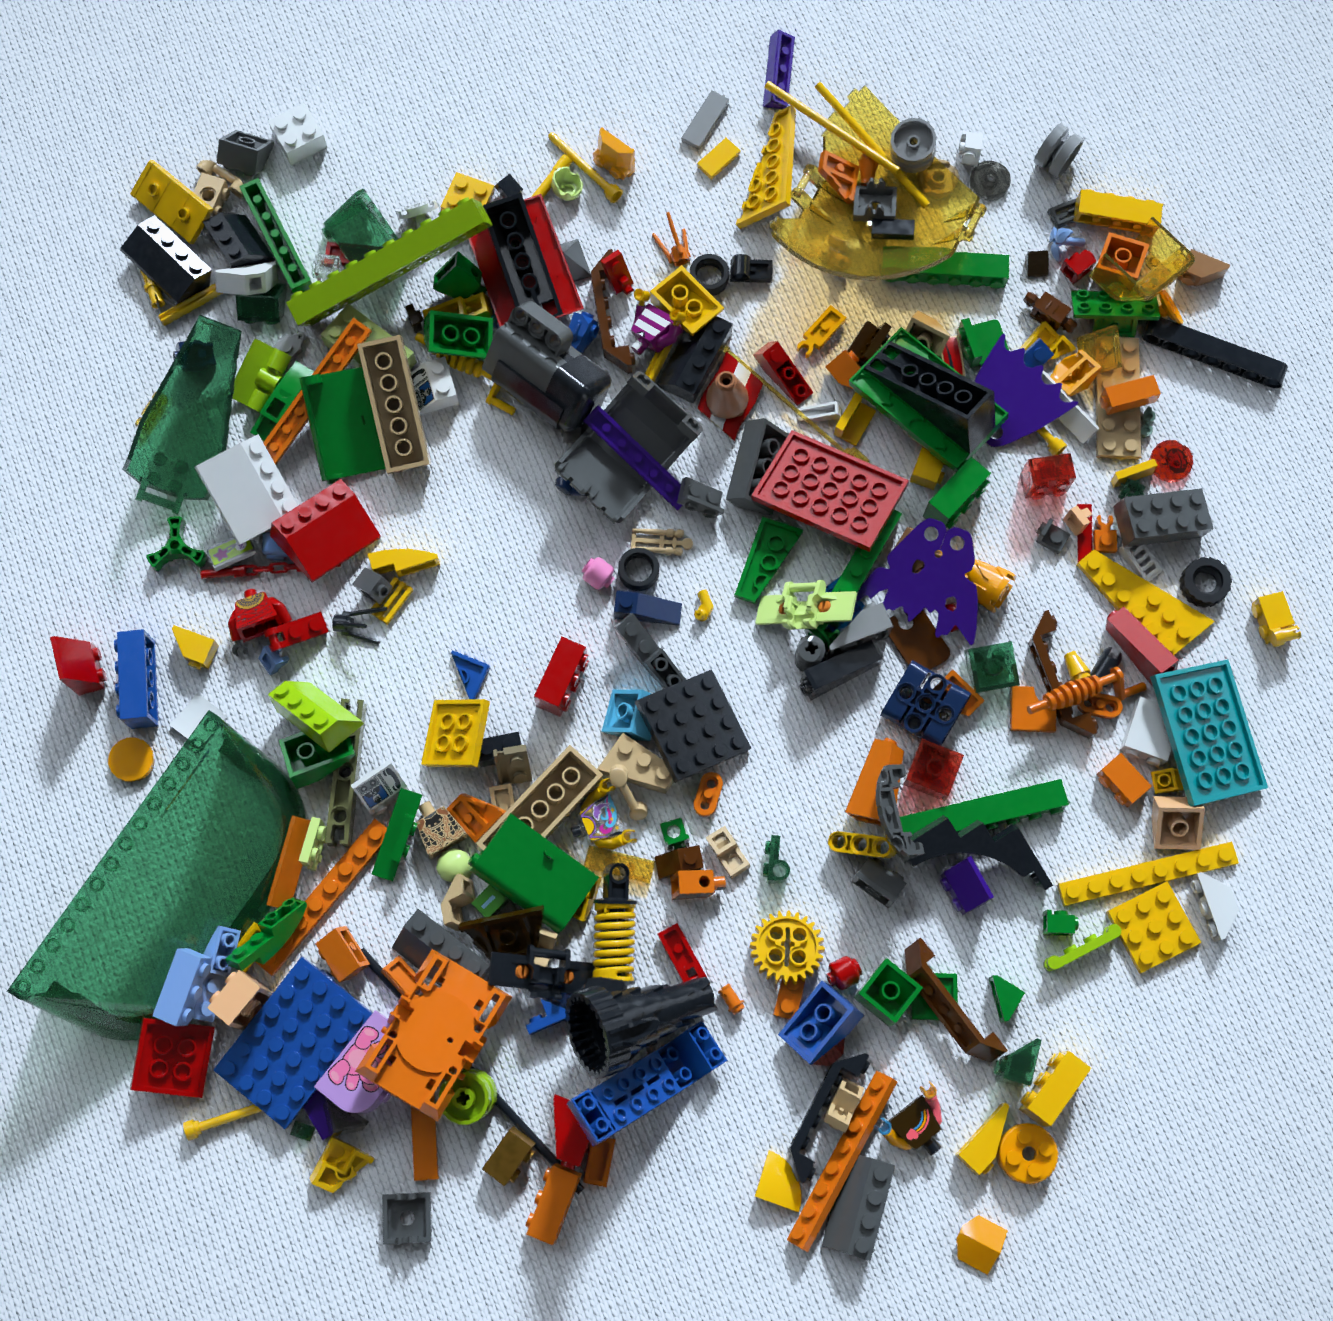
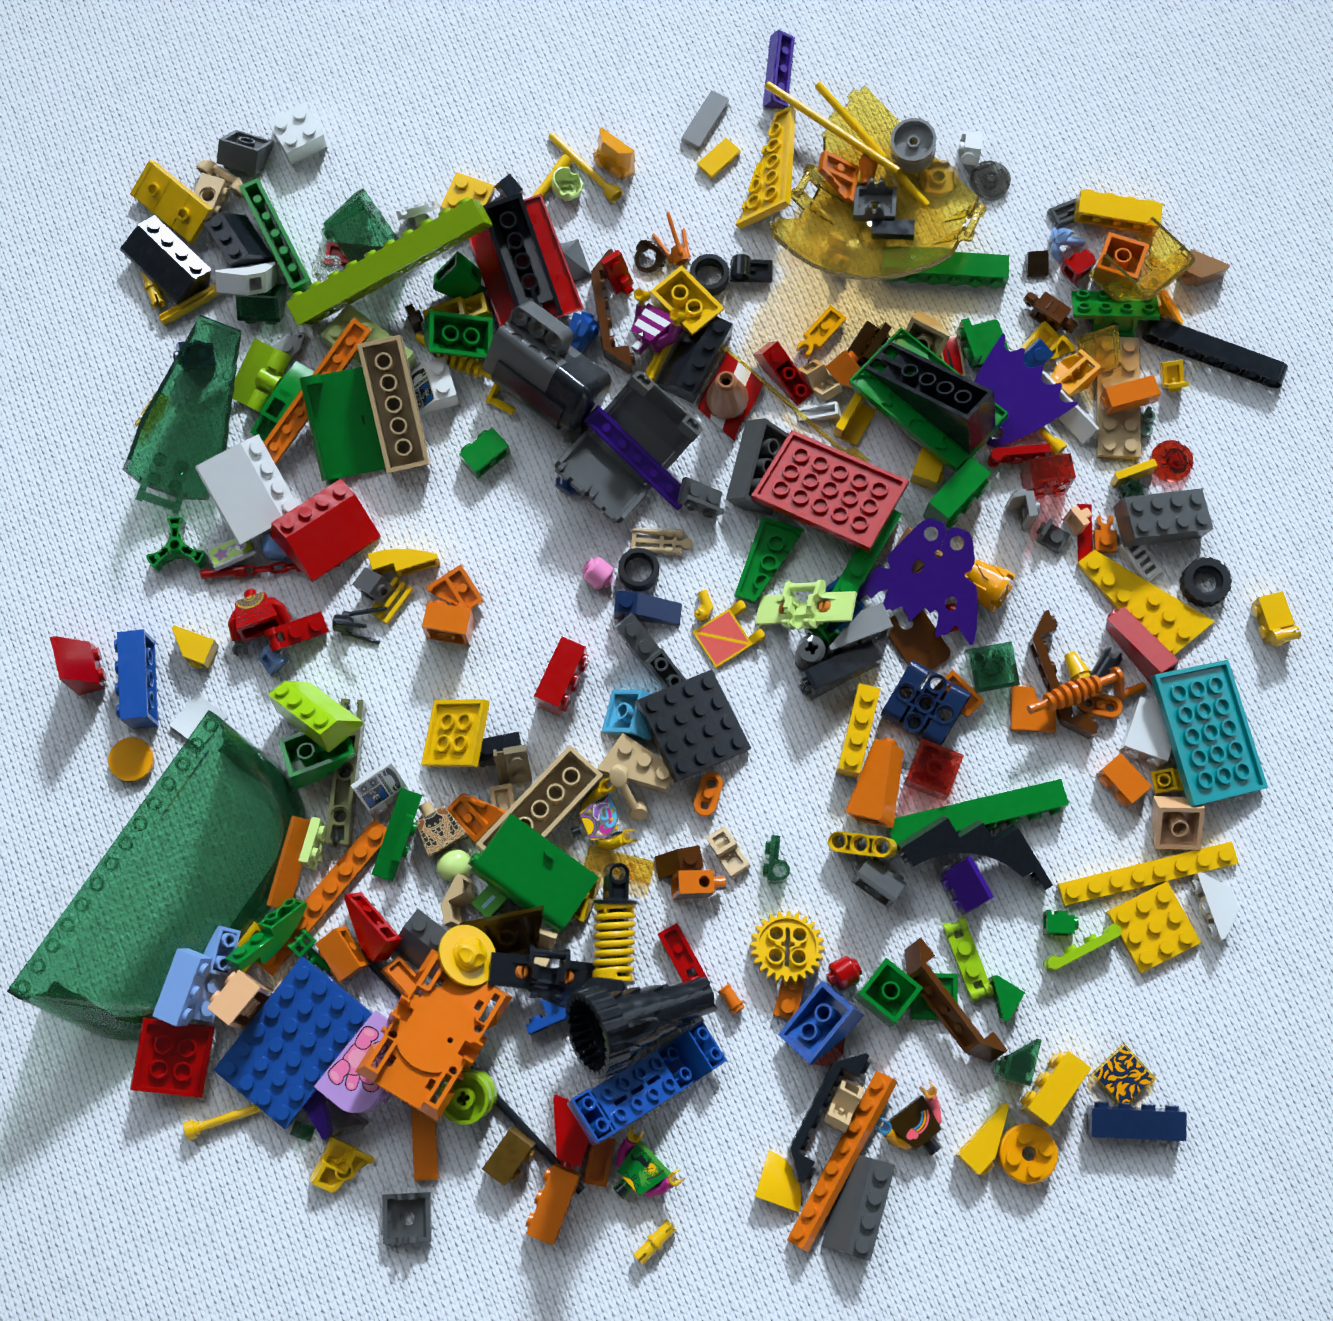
(313, 955): none -> green arm
(371, 929): none -> red slope
(448, 622): none -> orange brick
(457, 588): none -> orange wing
(466, 955): none -> yellow hat
(471, 673): blue tile -> none
(484, 452): none -> green brick
(642, 1169): none -> torso
(654, 1242): none -> yellow pin
(660, 257): none -> dark brown piece
(678, 842): green bracket -> none
(724, 637): none -> flag
(819, 380): none -> tan slope
(858, 731): none -> yellow brick
(889, 814): dark grey windscreen -> none
(967, 960): none -> lime plate
(980, 1243): light orange slope -> none
(1017, 454): none -> red plate
(1027, 507): none -> light grey bracket
(1058, 150): light grey wheel -> none
(1123, 1075): none -> tile
(1136, 1122): none -> dark blue brick
(1172, 375): none -> yellow bracket

